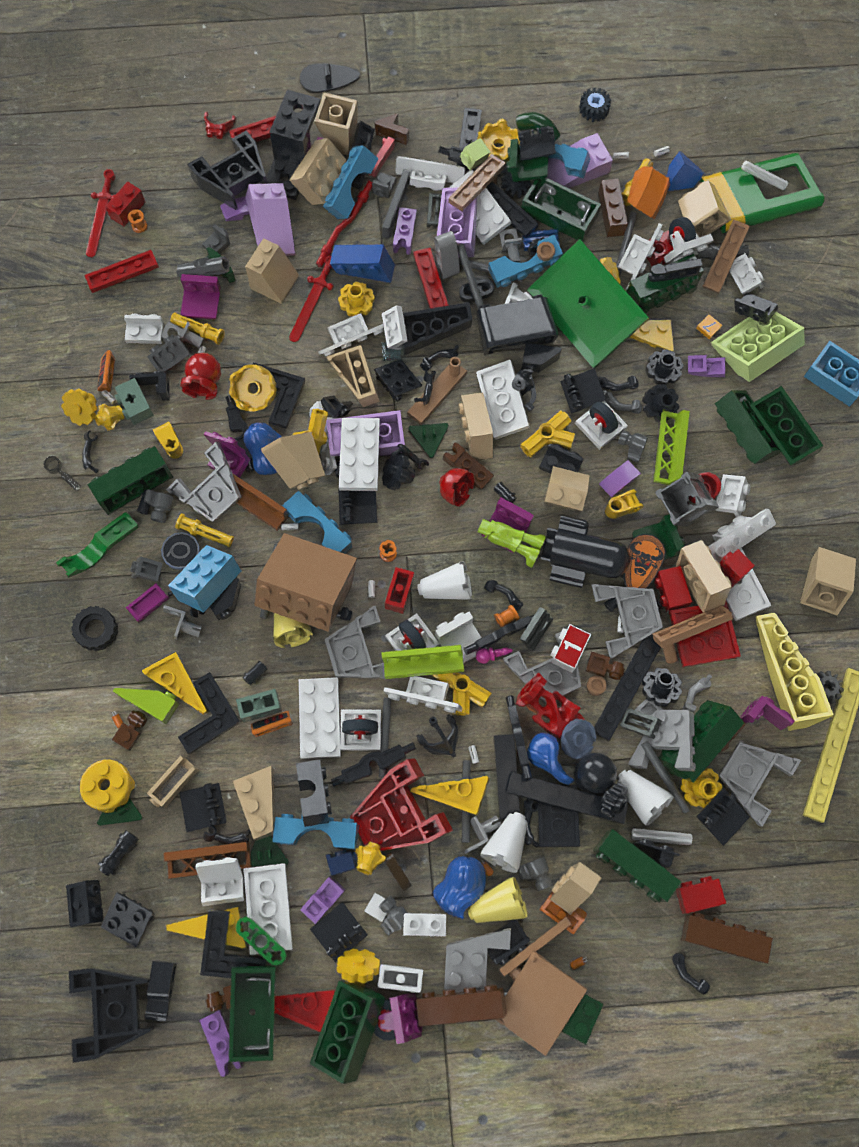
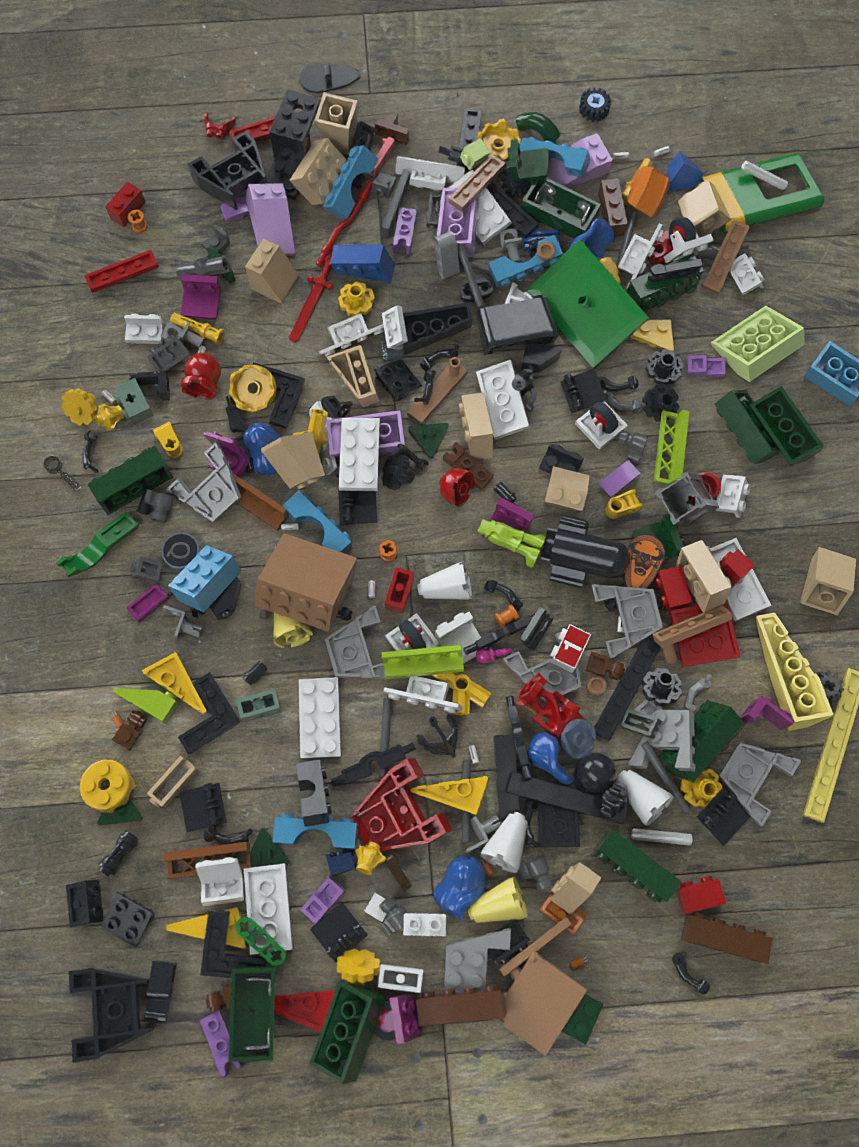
(86, 616): black tyre -> none
(97, 225): red sword -> none
(106, 372): orange slope -> none
(196, 527): yellow pin -> none
(257, 800): tan wedge -> none
(271, 724): orange slope -> none
(360, 730): white plate -> none
(430, 278): red plate -> none
(537, 144): black hinge -> none
(555, 428): yellow piece -> none
(597, 237): none -> blue piece
(663, 855): black hinge -> none
(709, 327): light orange tile -> none
(740, 533): white bracket -> none
(755, 307): black bracket -> none

